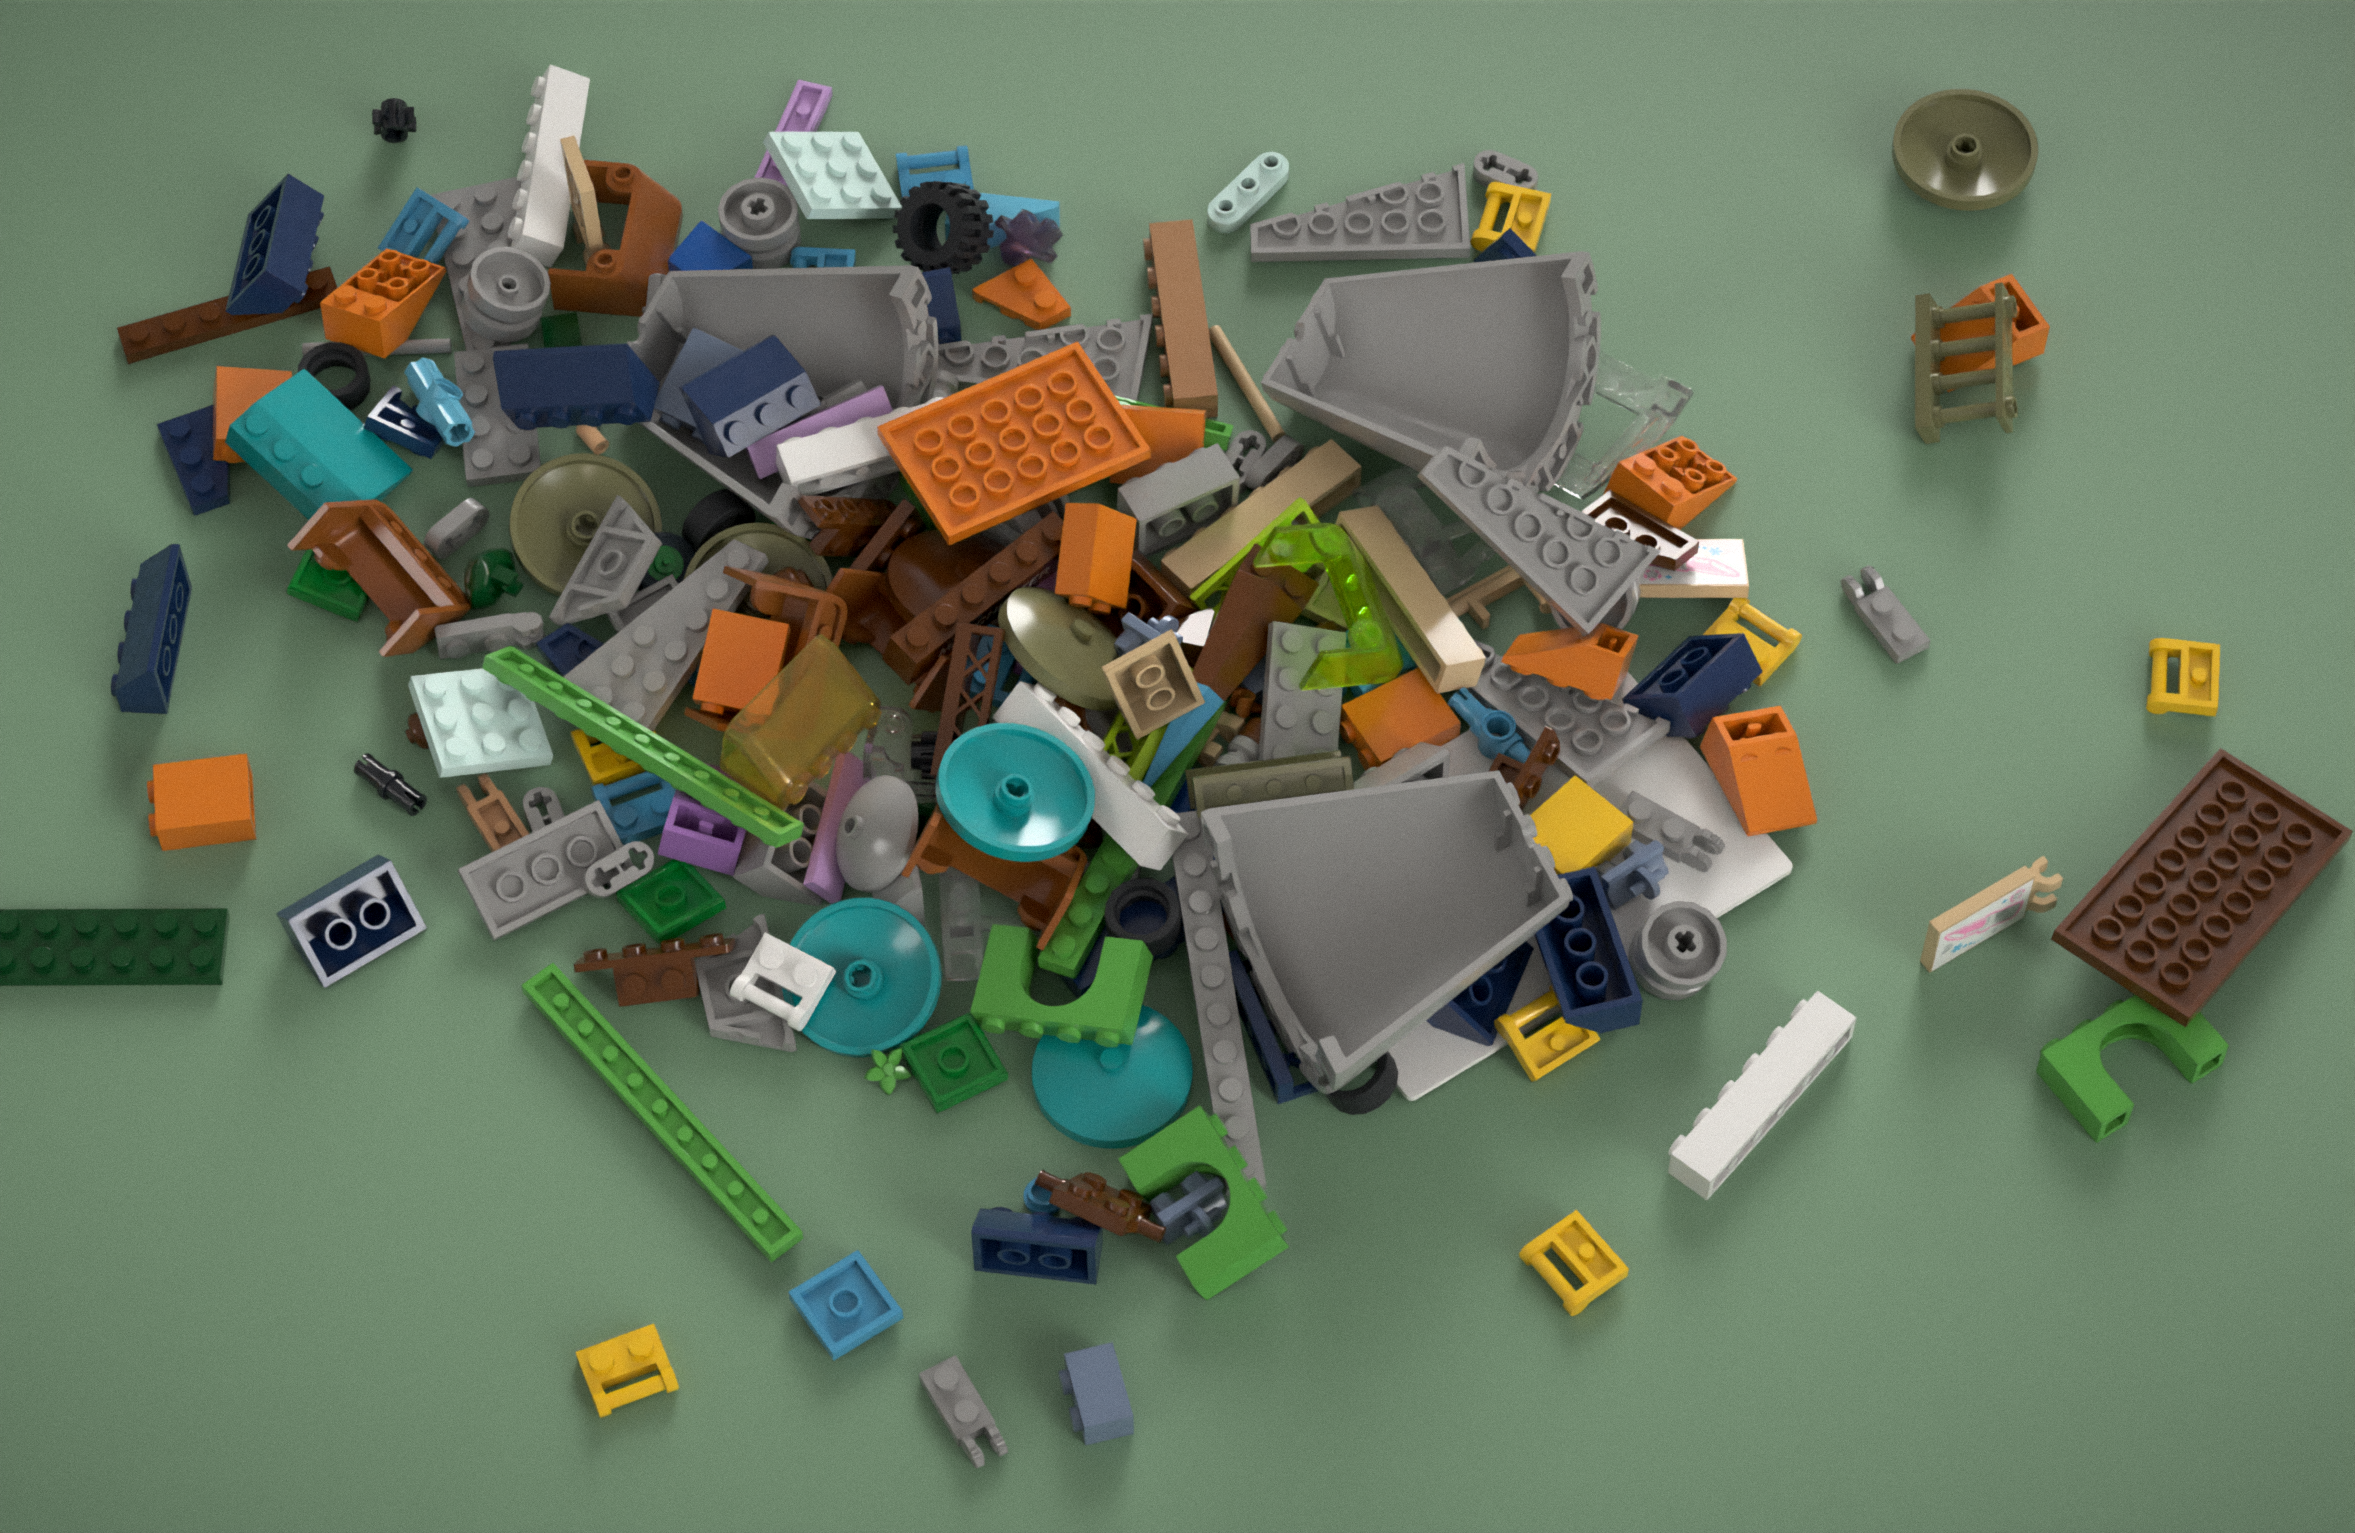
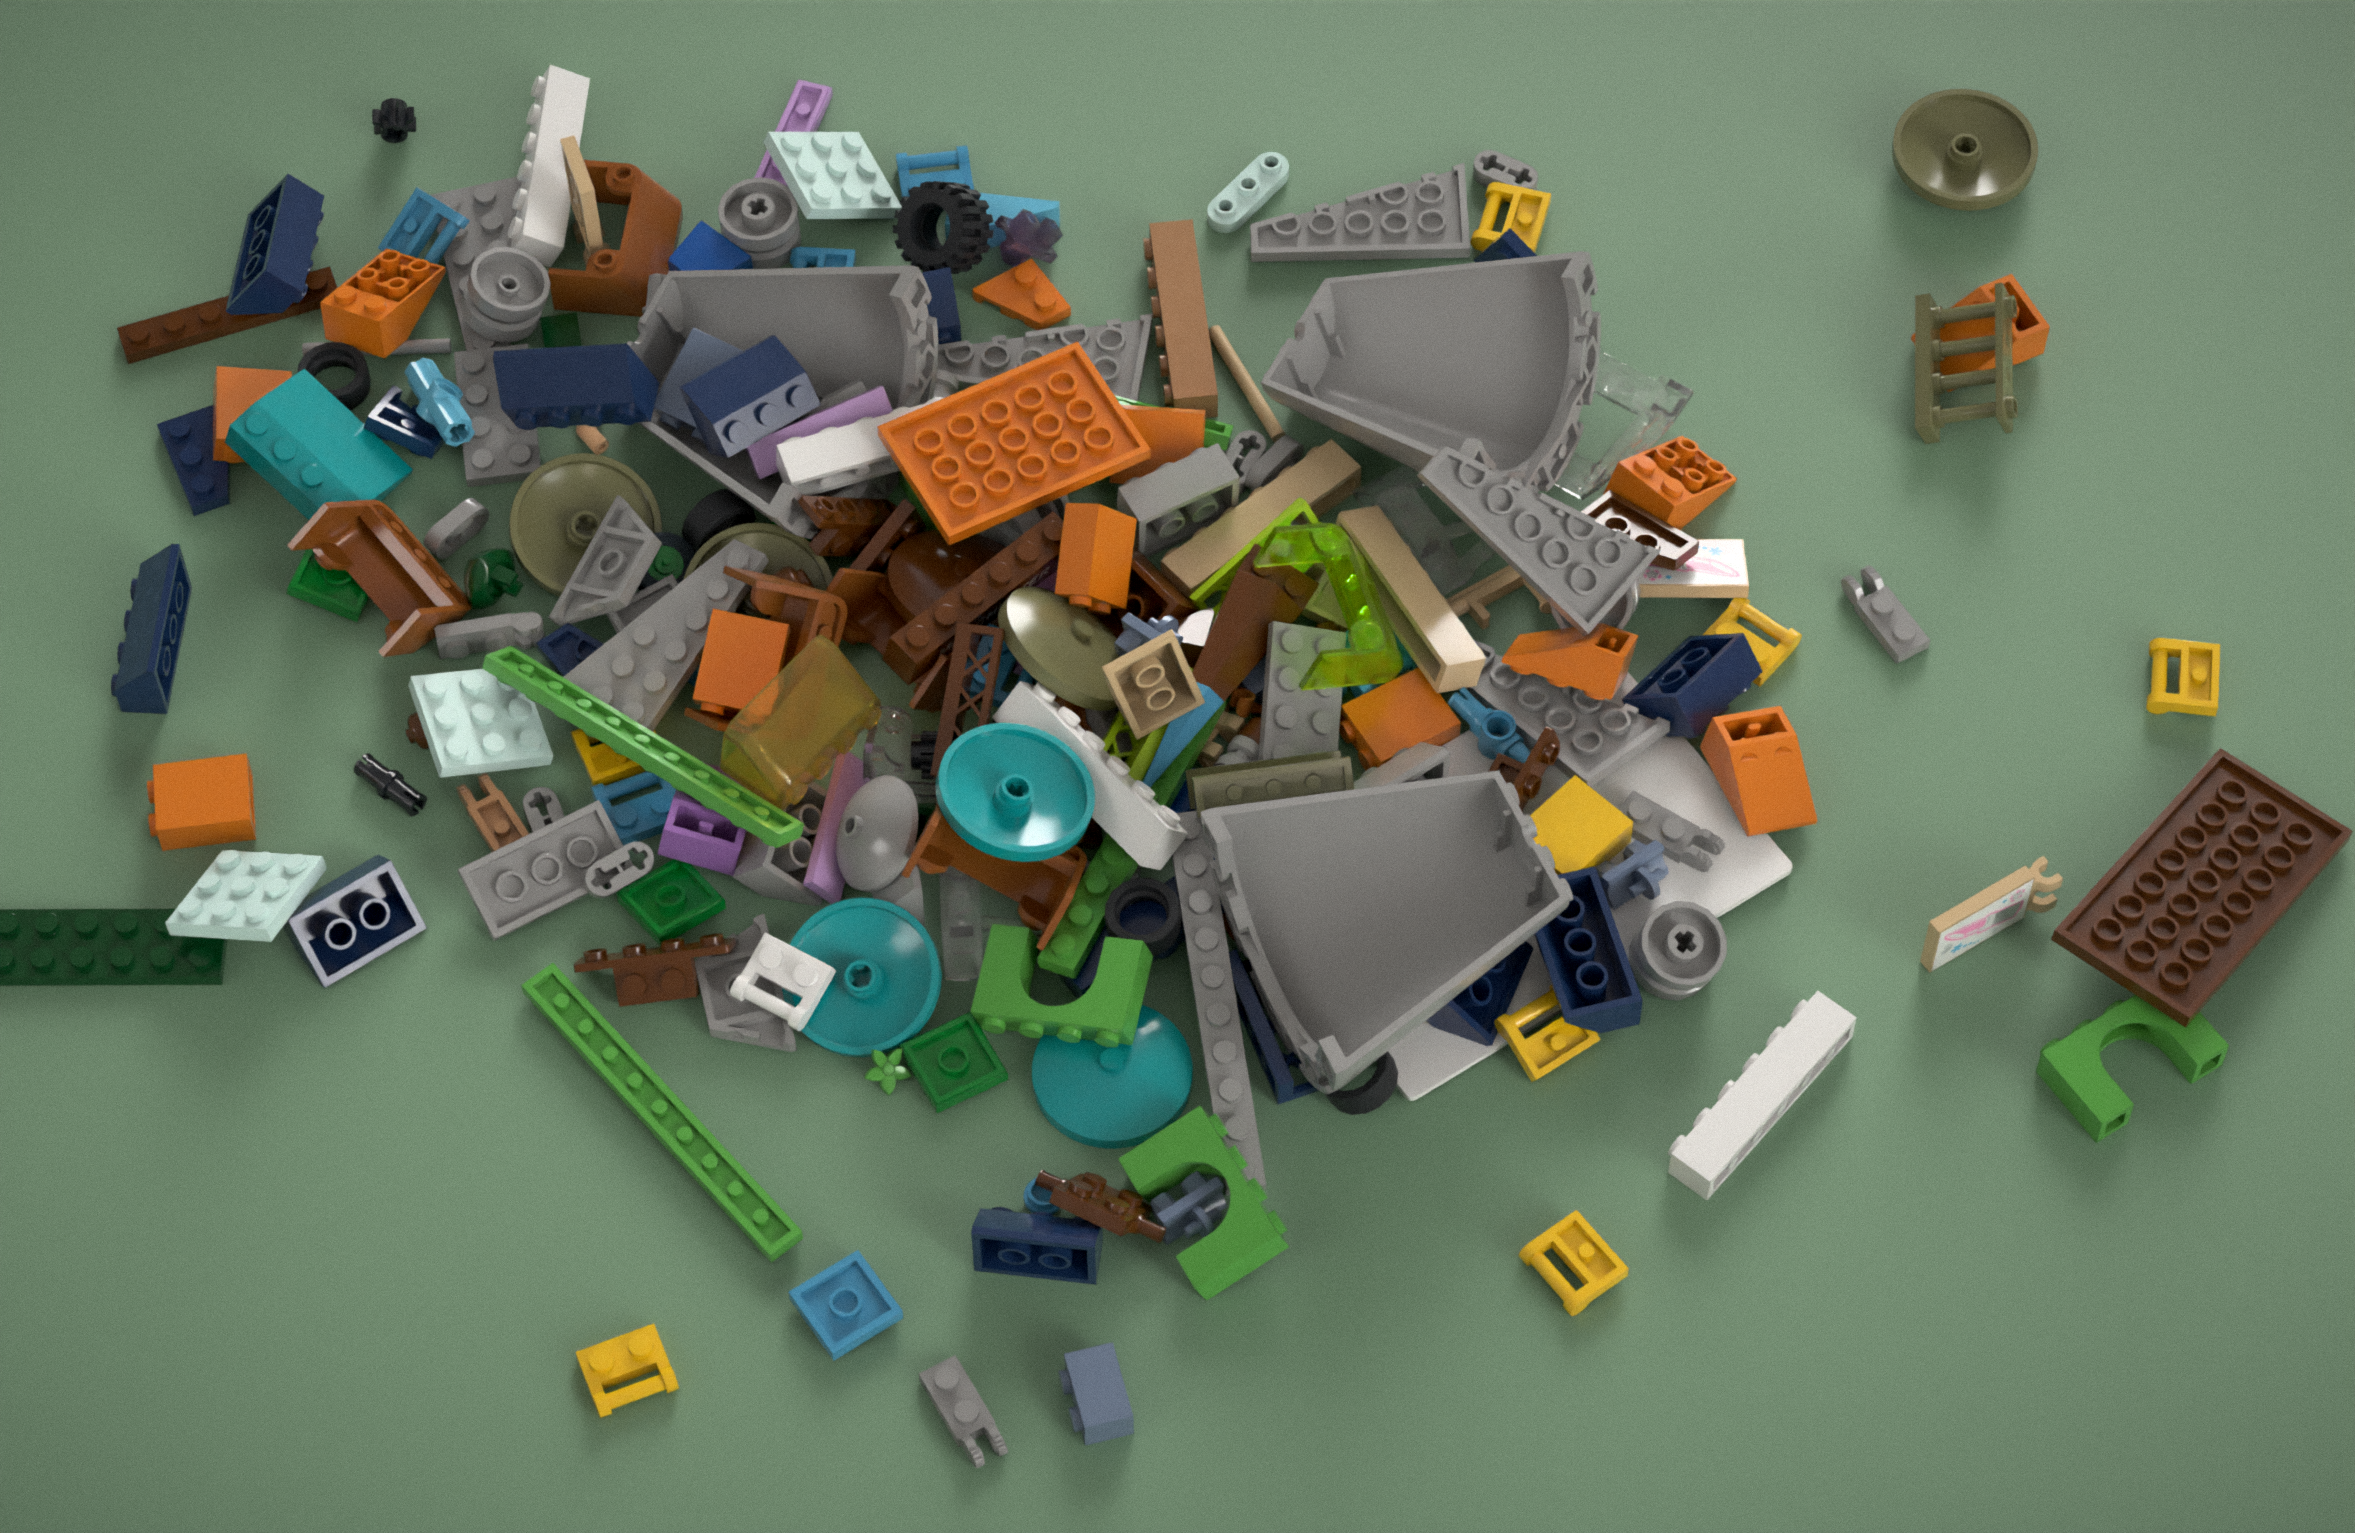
(246, 895): none -> light aqua plate

